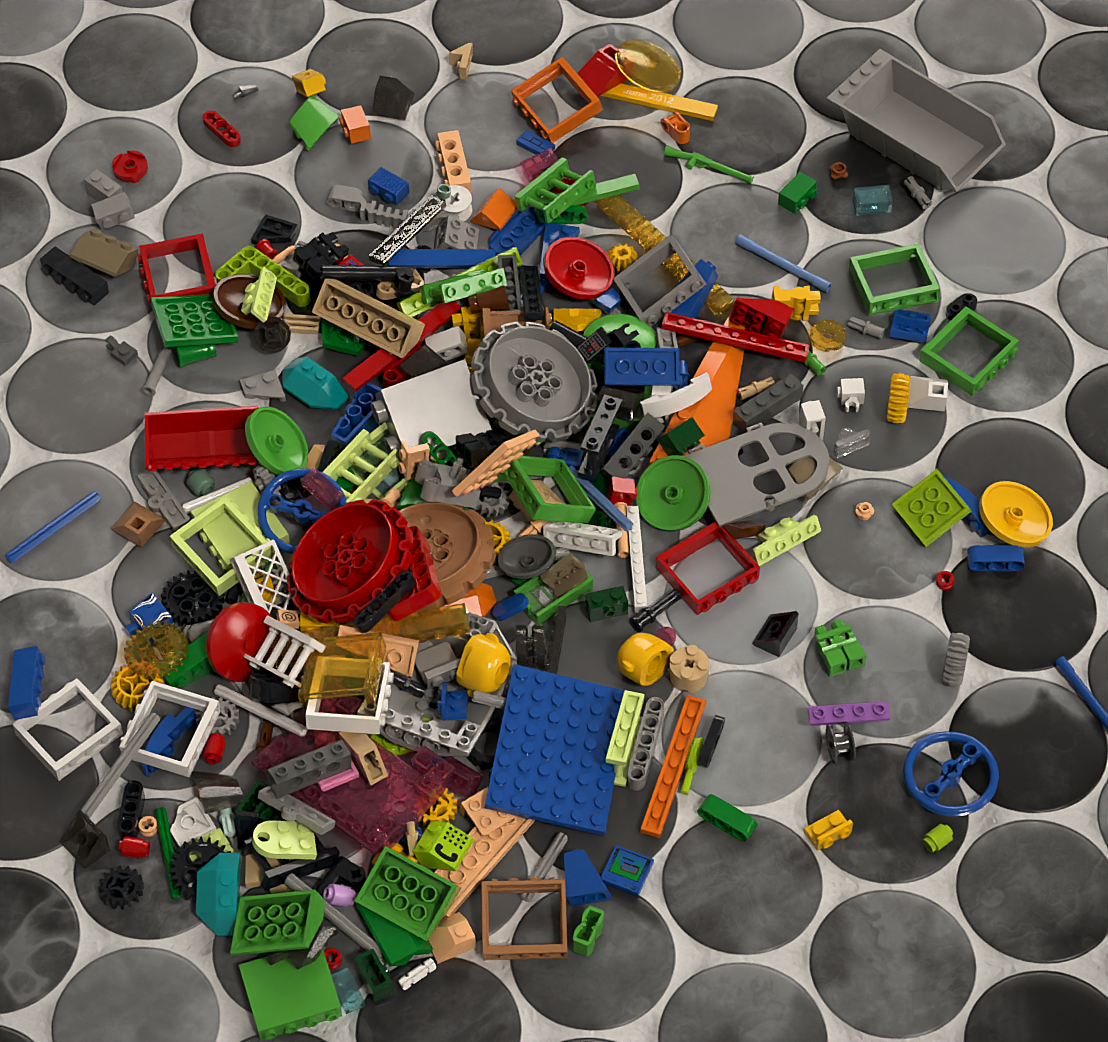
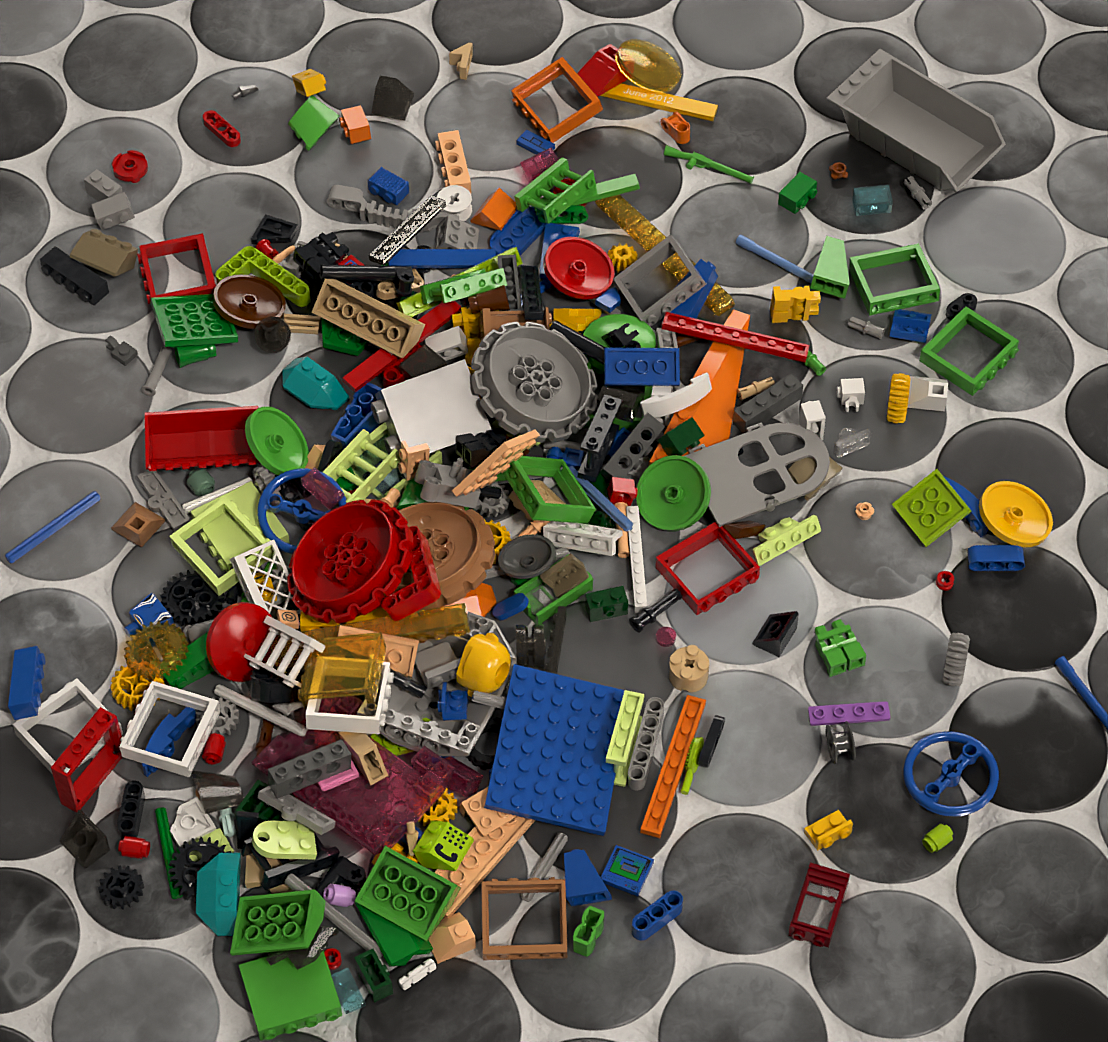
(100, 725): none -> red window
(120, 764): light grey axle -> none
(151, 831): light nougat bush -> none
(259, 295): yellowish green bracket -> none
(263, 386): light grey wing -> none
(400, 585): black beam -> none
(434, 450): green beam -> none
(443, 191): sand green hinge -> none
(594, 344): black tile -> none
(644, 658): yellow piece -> none
(654, 923): none -> blue beam
(684, 376): blue axle -> none
(727, 817): green beam -> none
(762, 316): red slope -> none
(819, 905): none -> dark red door
(828, 327): clear yellow tile -> none
(831, 270): none -> slope

